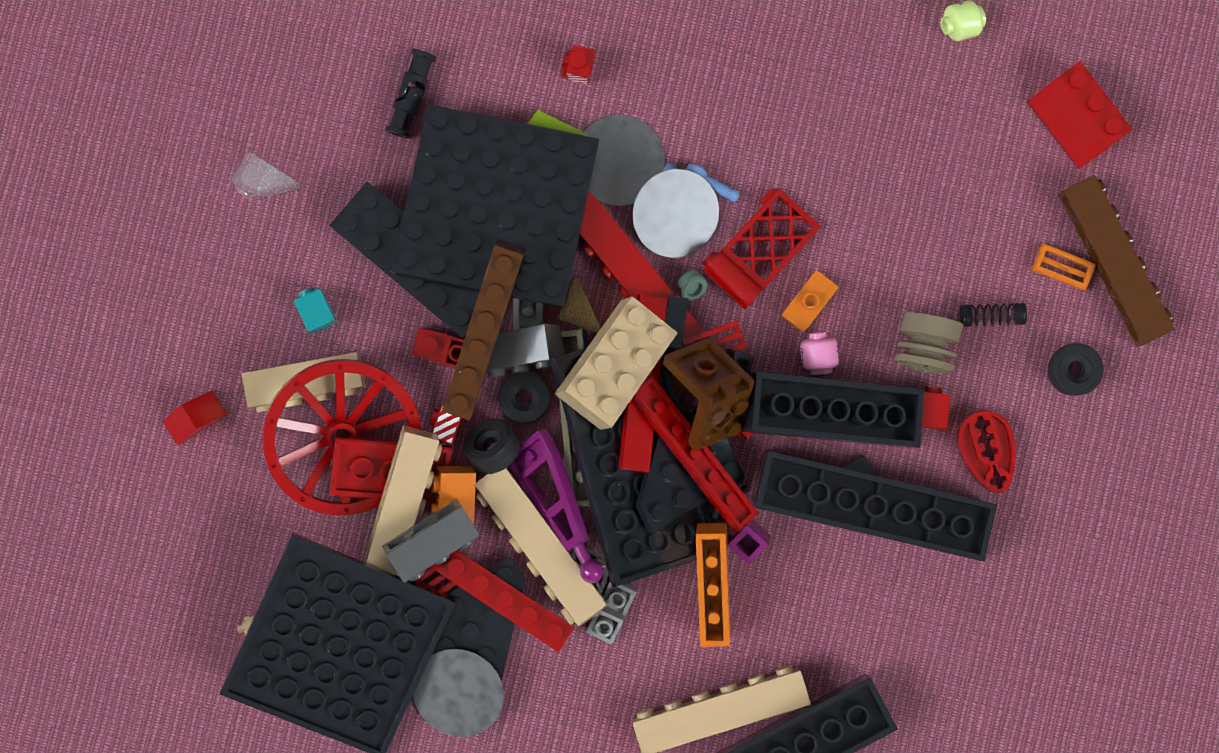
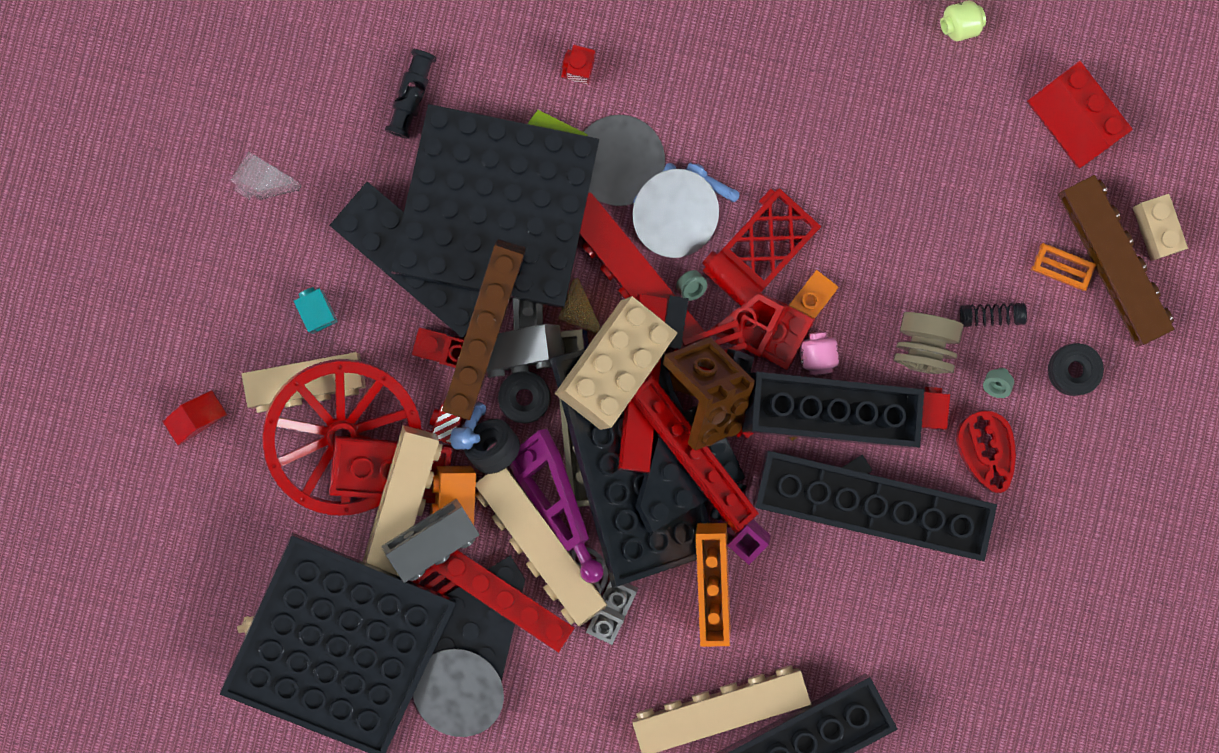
(463, 436): none -> medium blue piece
(770, 329): none -> red slope
(998, 383): none -> sand green tile
(1160, 227): none -> tan brick

